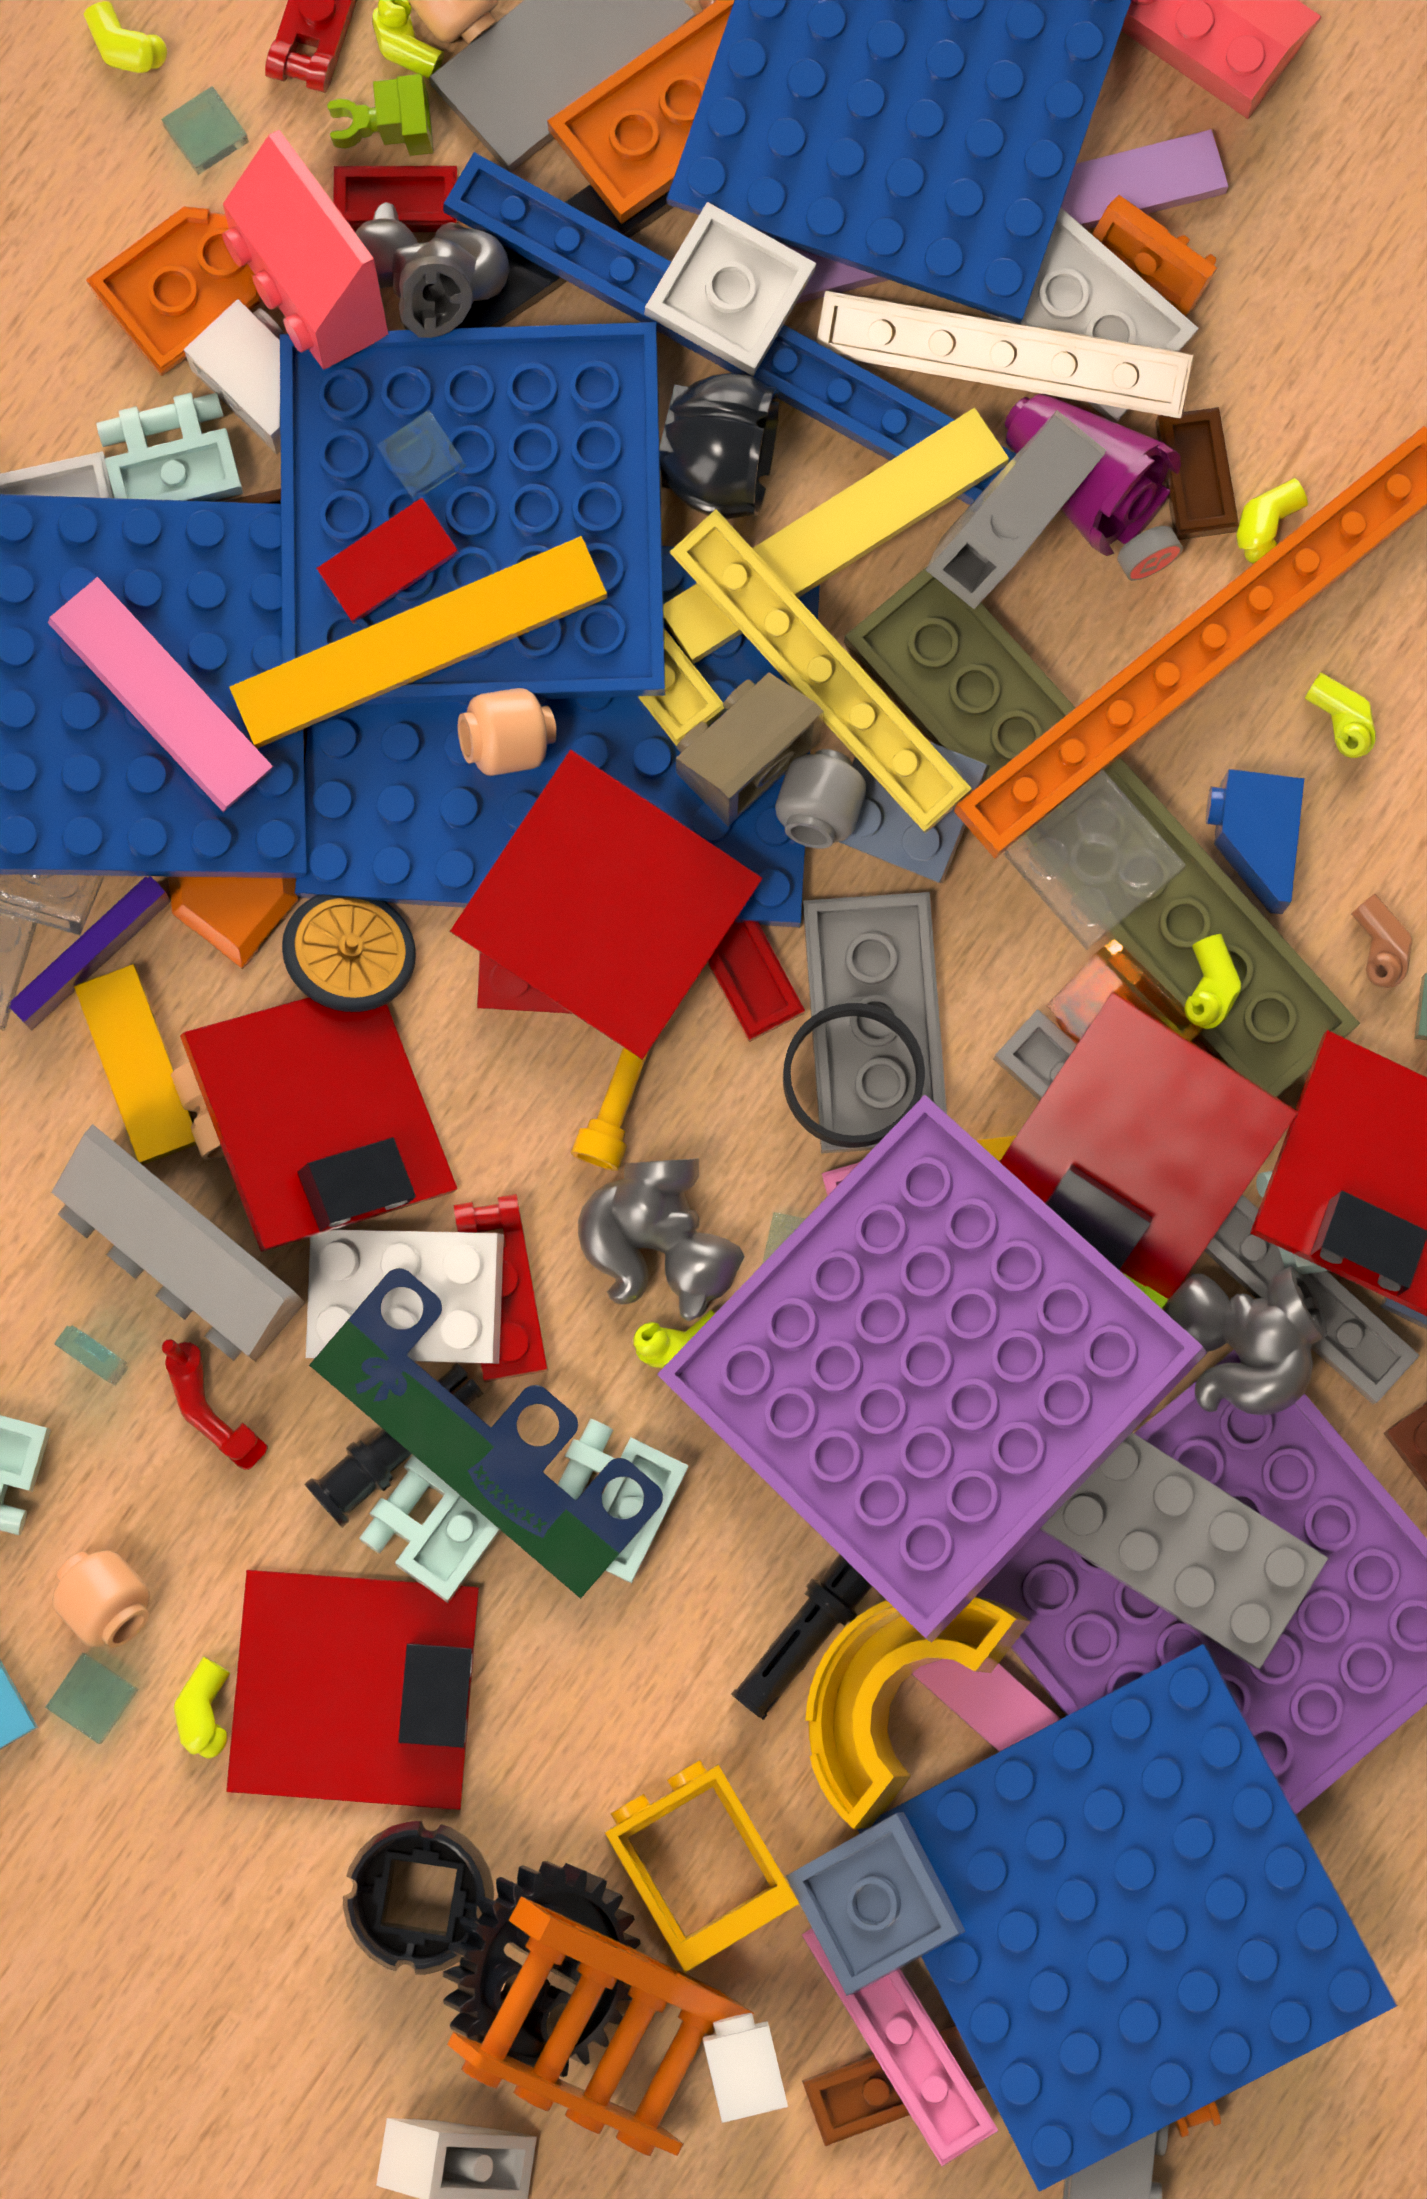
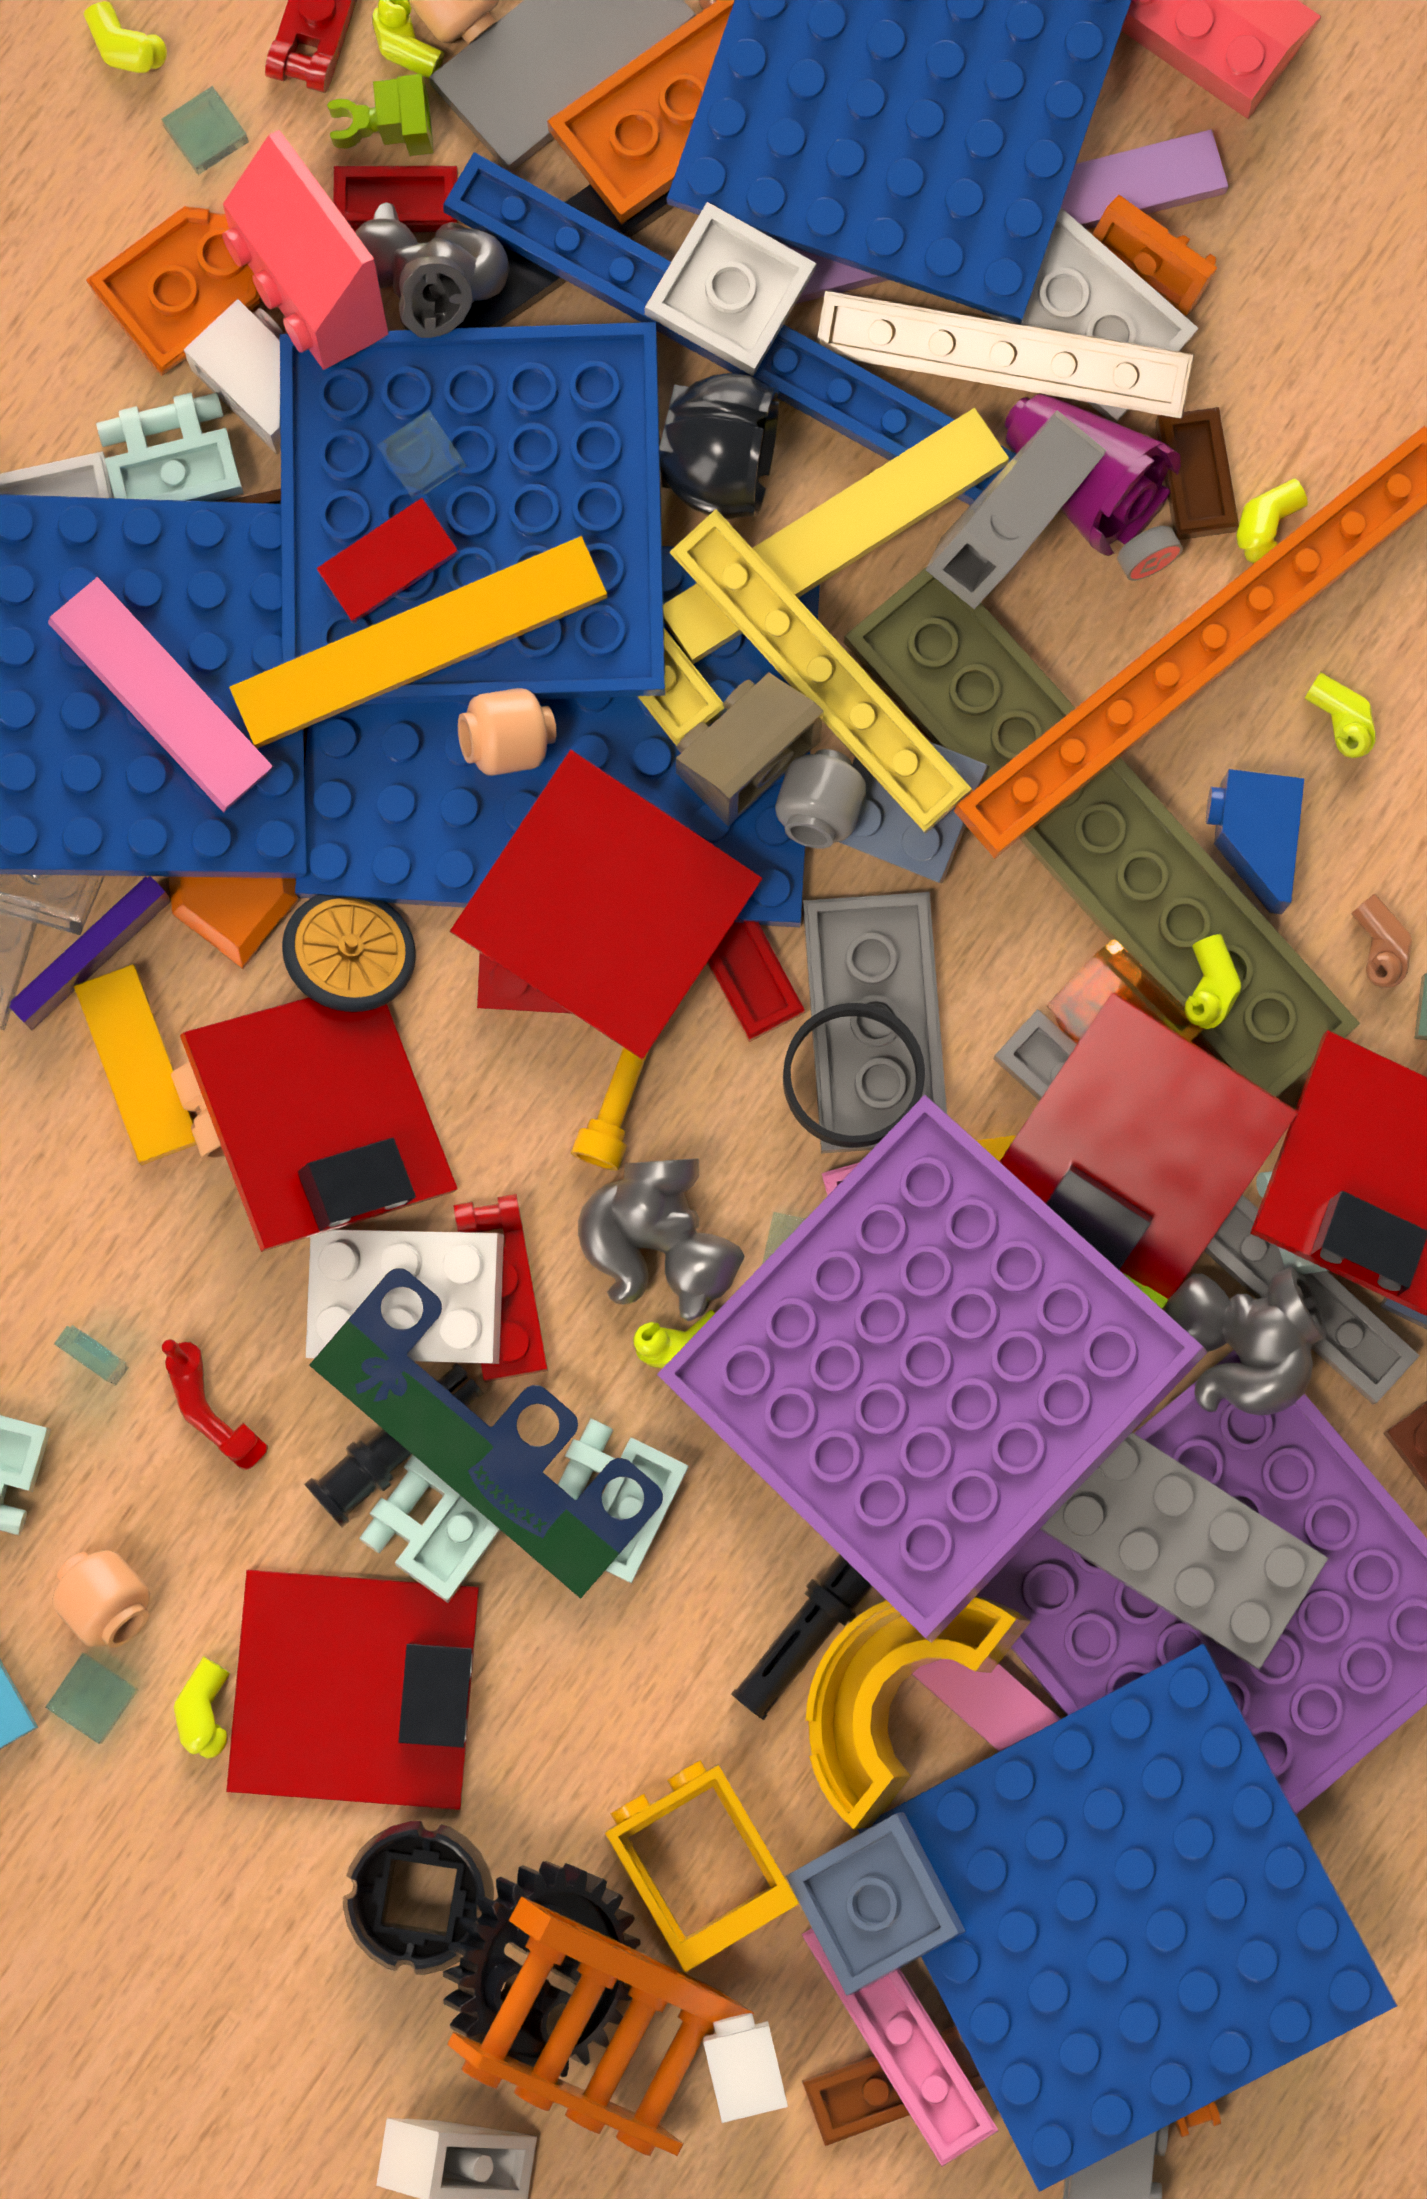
(175, 1245): light grey slope -> none
(1094, 859): clear plate -> none

